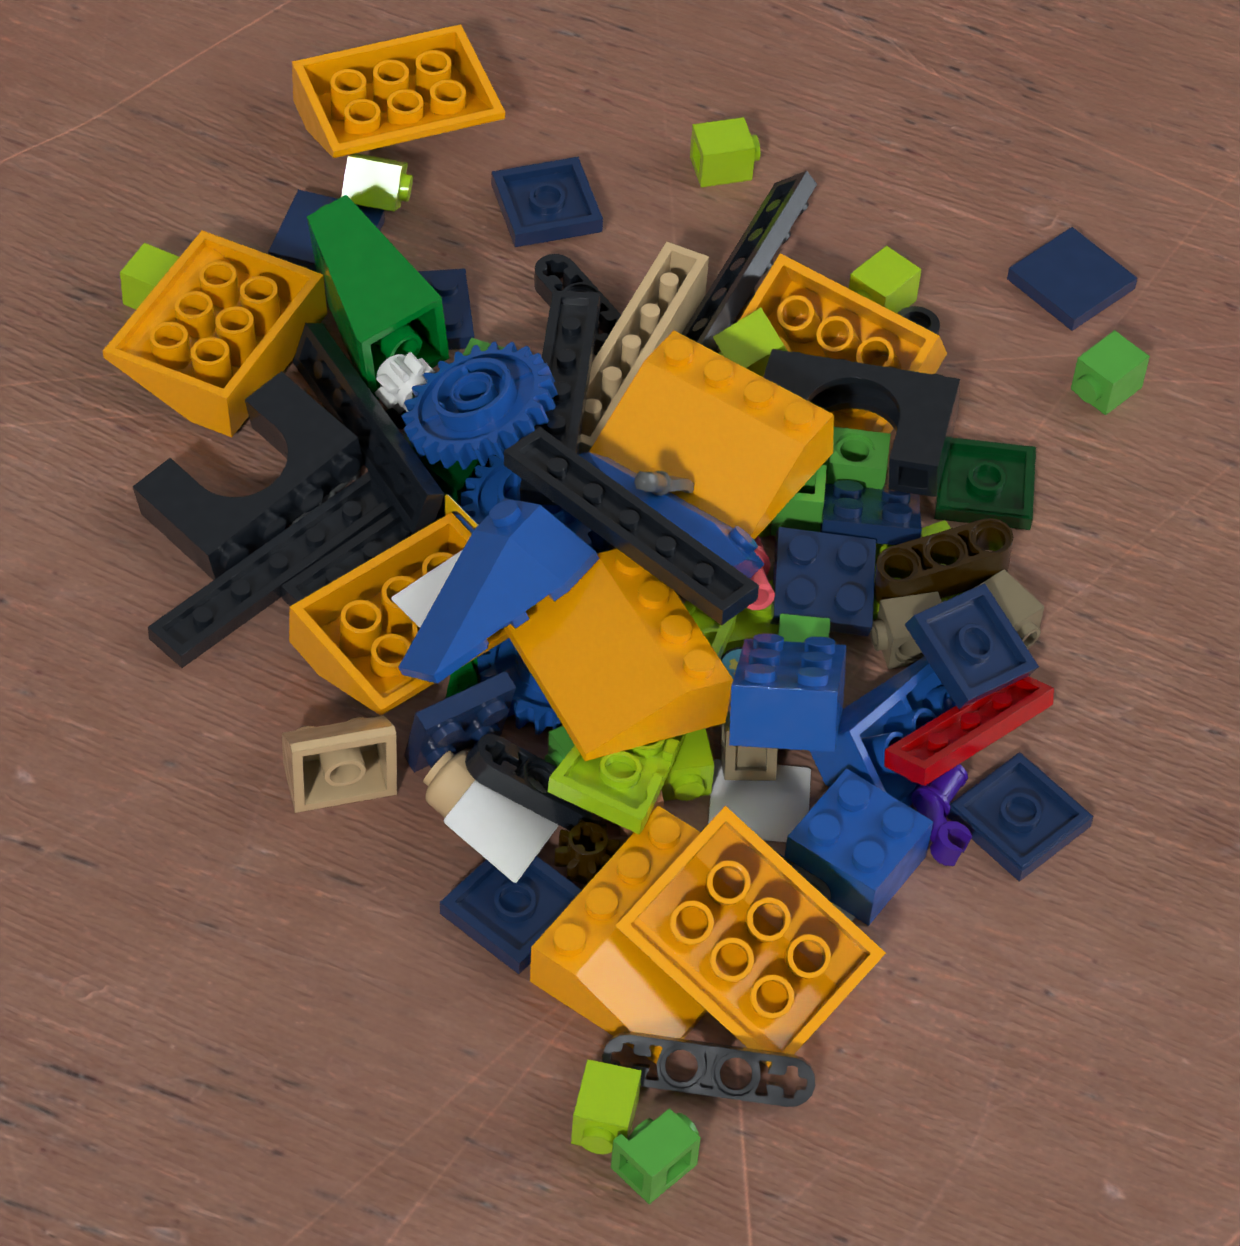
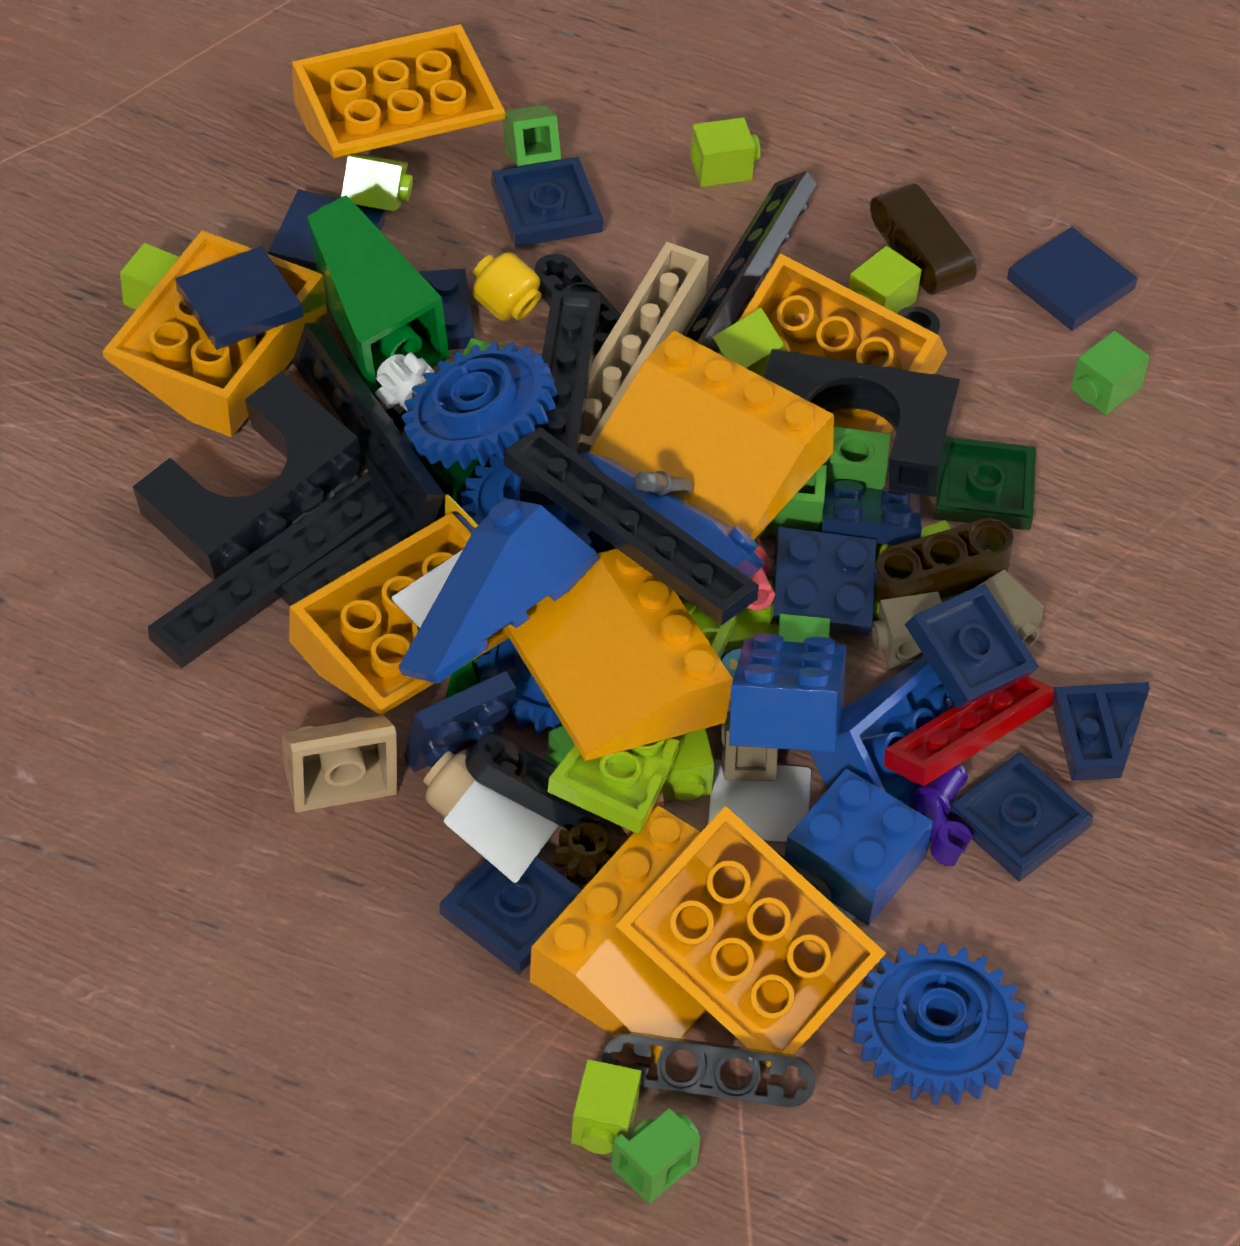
(239, 297): none -> dark blue tile
(506, 286): none -> yellow head
(531, 135): none -> bright green brick
(923, 237): none -> dark brown beam
(973, 1048): none -> blue gear
(1098, 726): none -> dark blue wing

